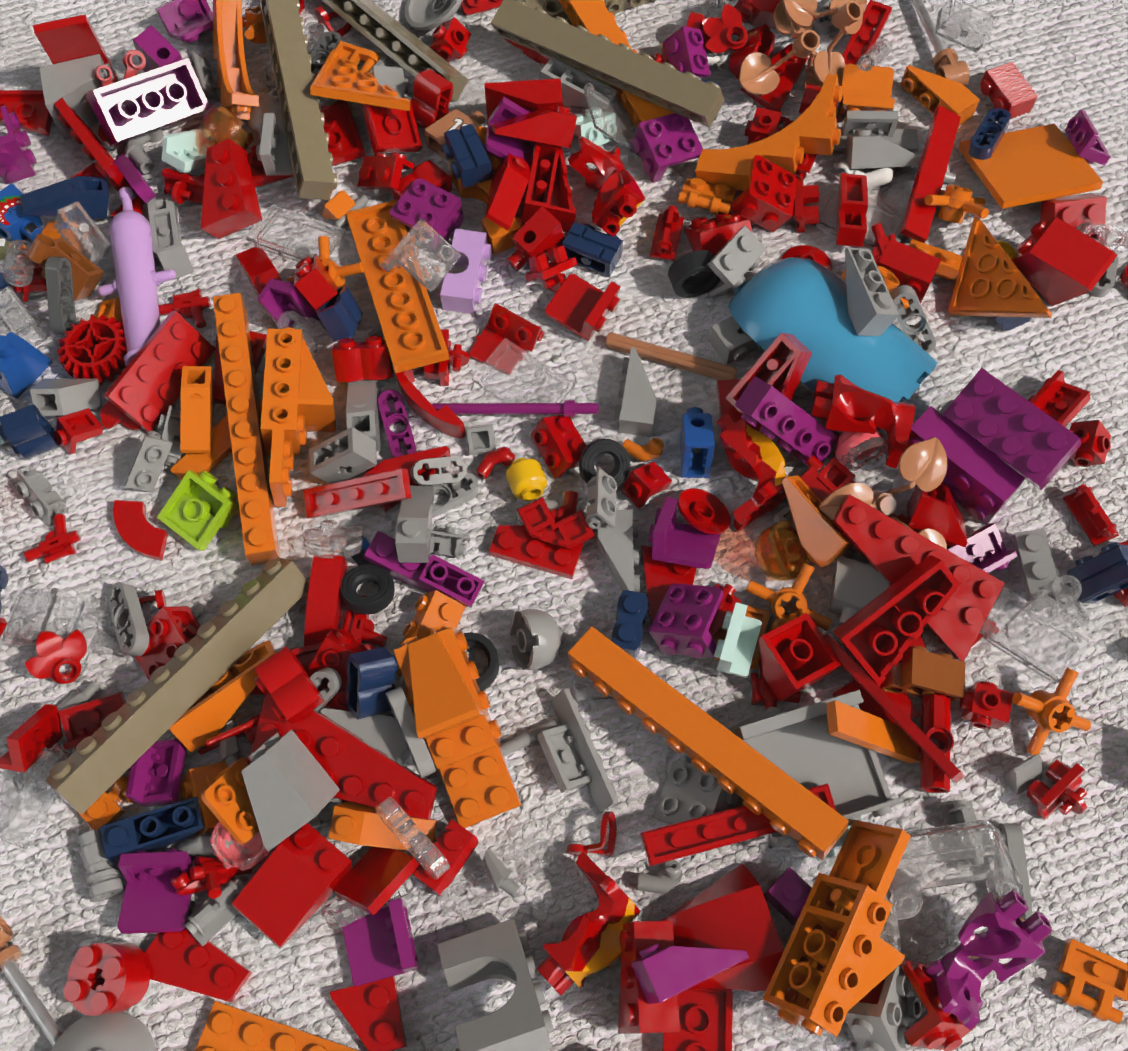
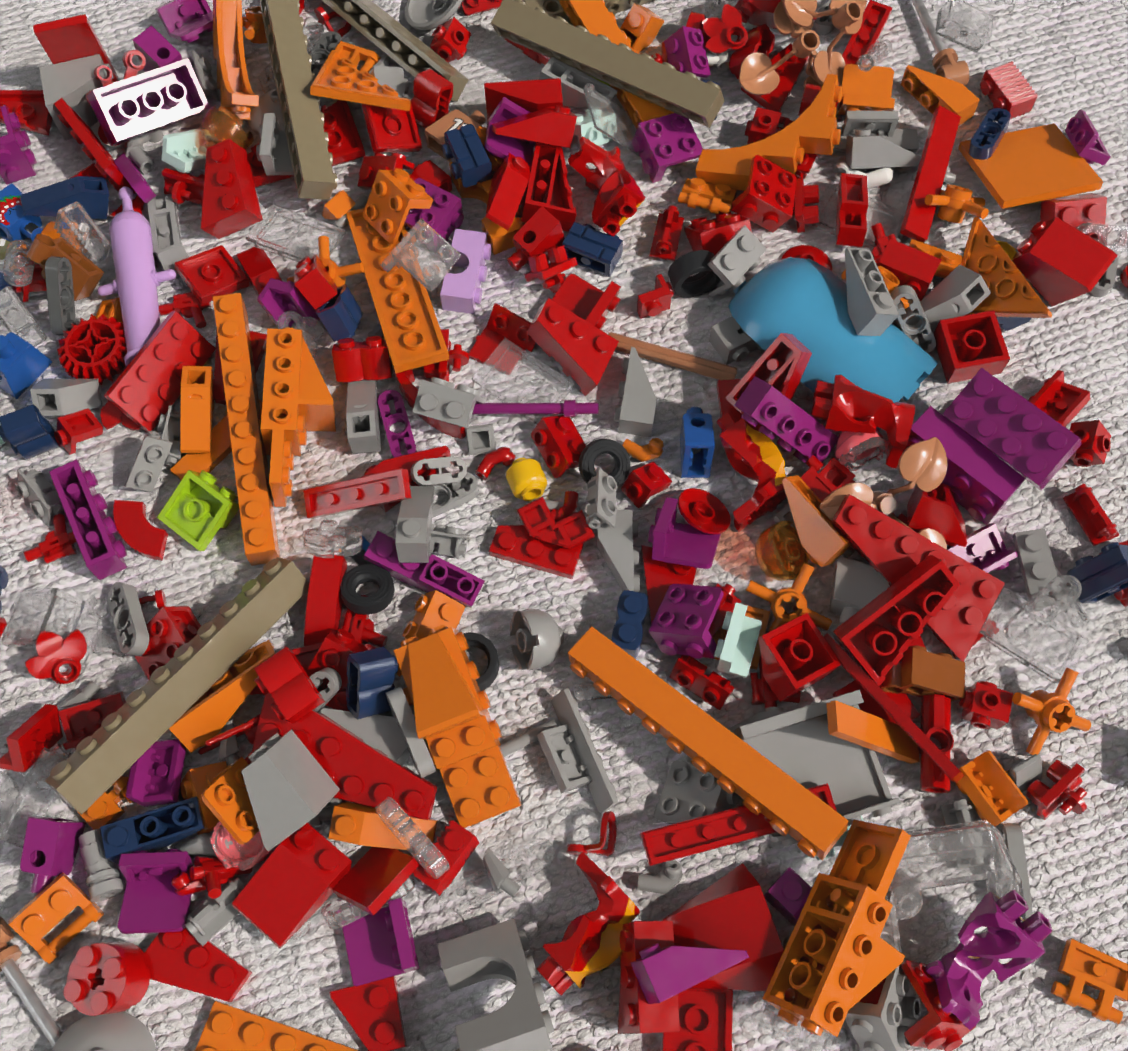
(48, 910): none -> orange plate
(50, 849): none -> magenta torso
(88, 520): none -> magenta brick
(211, 274): none -> red tile
(343, 456): light grey brick -> none
(391, 200): none -> orange bracket
(443, 402): none -> light grey bracket
(573, 343): none -> red wedge
(641, 27): none -> orange slope
(657, 300): none -> red bracket
(690, 675): none -> red hinge
(953, 297): none -> light grey slope
(970, 344): none -> red brick
(990, 789): none -> orange bracket

